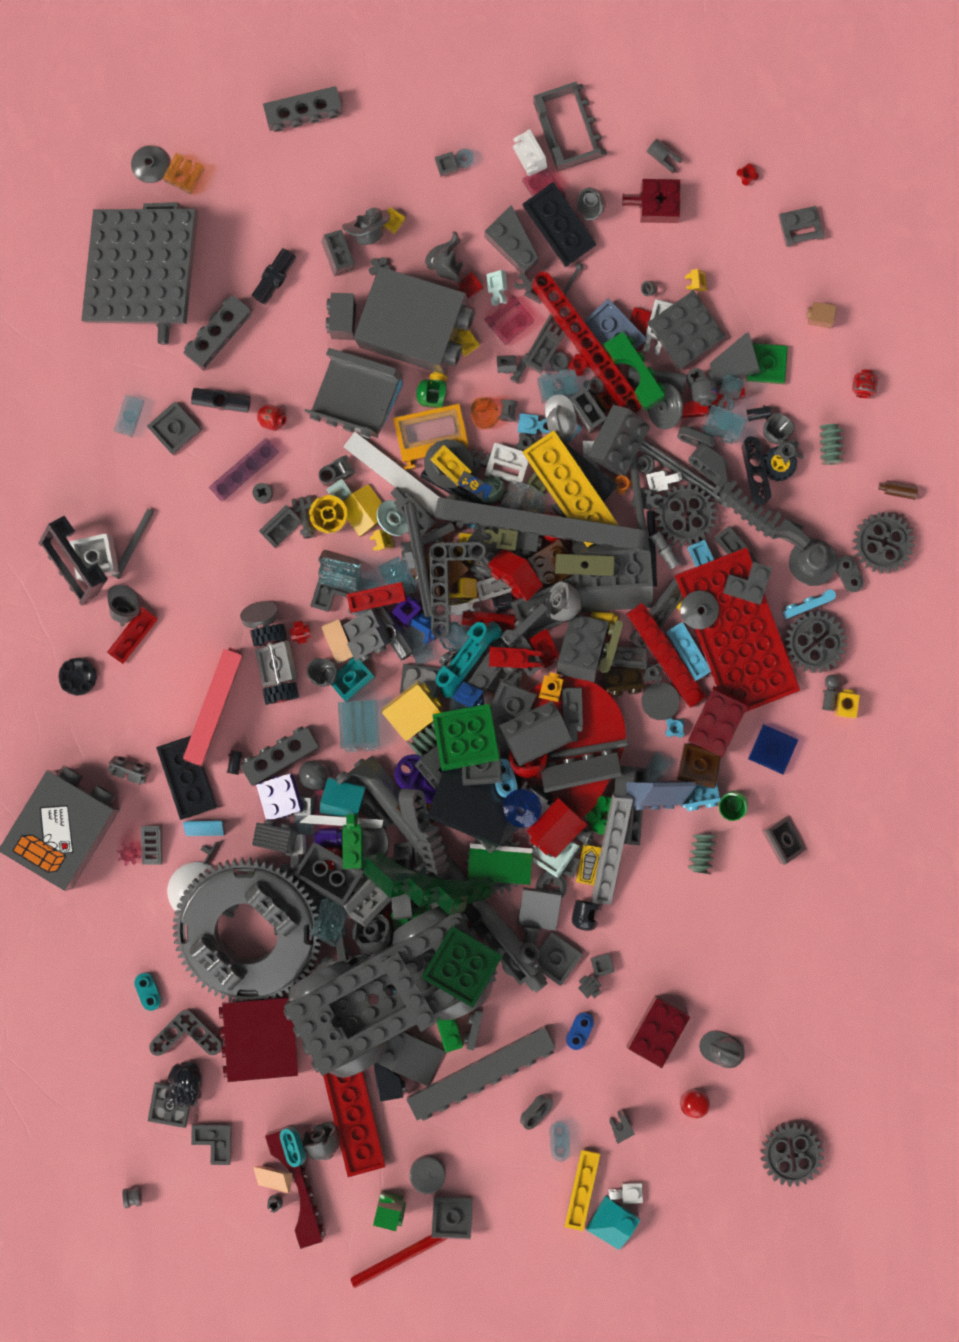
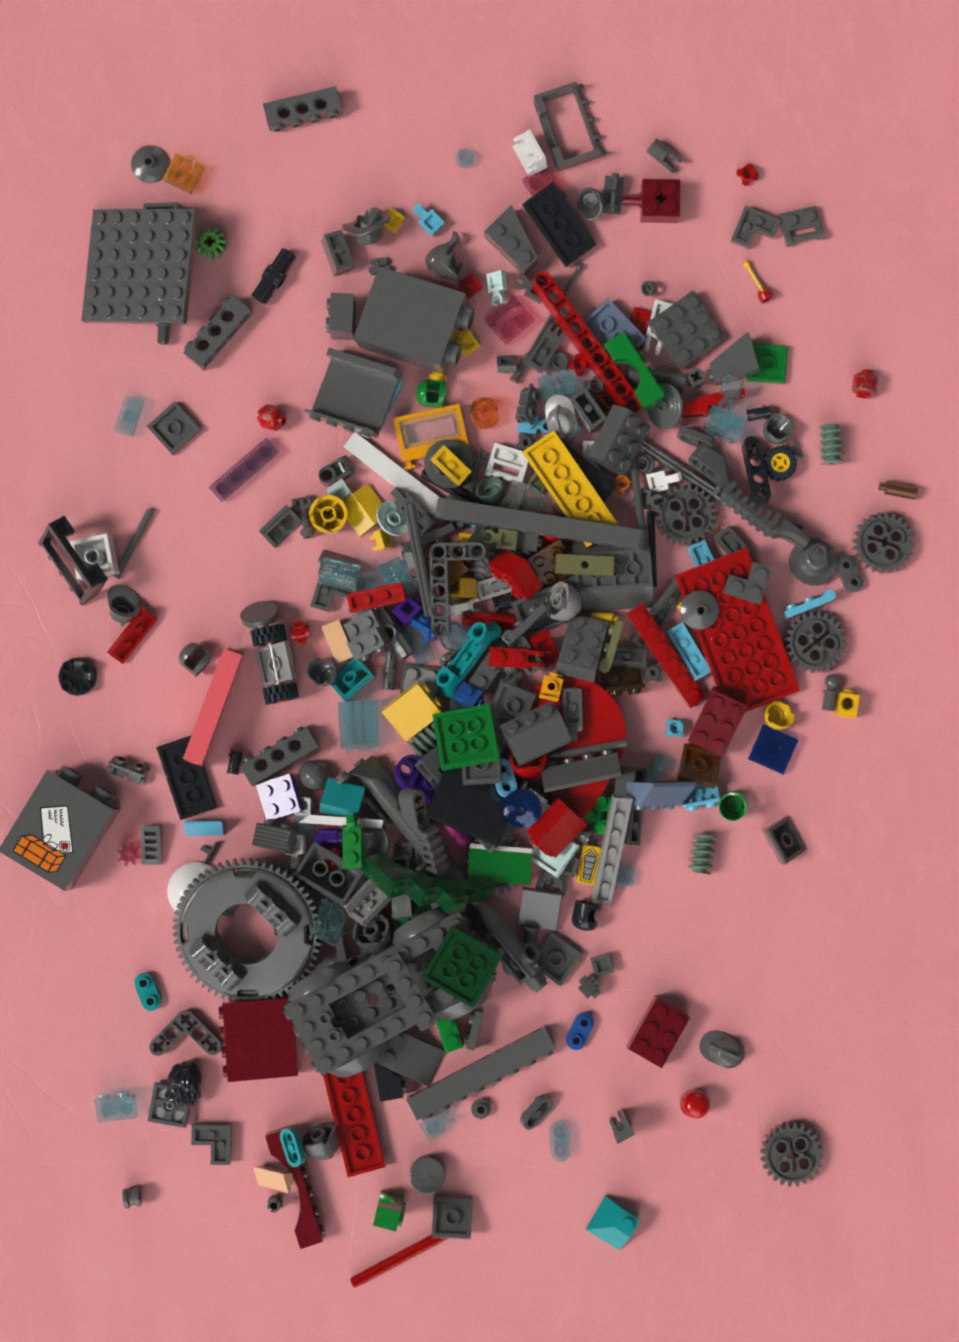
(115, 1107): none -> clear light blue bracket
(194, 658): none -> dark grey helmet
(205, 239): none -> bright green gear
(208, 398): black piece -> none
(265, 495): dark grey wheel -> none
(389, 670): none -> dark grey pin
(429, 220): none -> medium azure plate
(434, 1126): none -> clear light blue plate
(446, 164): dark grey plate -> none
(461, 838): none -> dark pink pin
(474, 485): sticker -> none
(480, 1102): none -> dark grey plate
(508, 410): dark grey bush -> none
(529, 398): none -> dark grey hinge
(582, 1190): yellow plate -> none
(613, 193): none -> dark grey hinge
(628, 882): none -> clear light blue plate
(630, 1193): white plate -> none
(660, 701): dark grey tile -> none
(664, 549): light grey pin -> none
(698, 280): yellow tile -> none
(704, 391): dark grey head -> none
(751, 222): none -> dark grey plate
(764, 293): none -> hinge
(778, 715): none -> yellow hair
(781, 450): dark grey plate -> none
(821, 315): medium nougat brick -> none

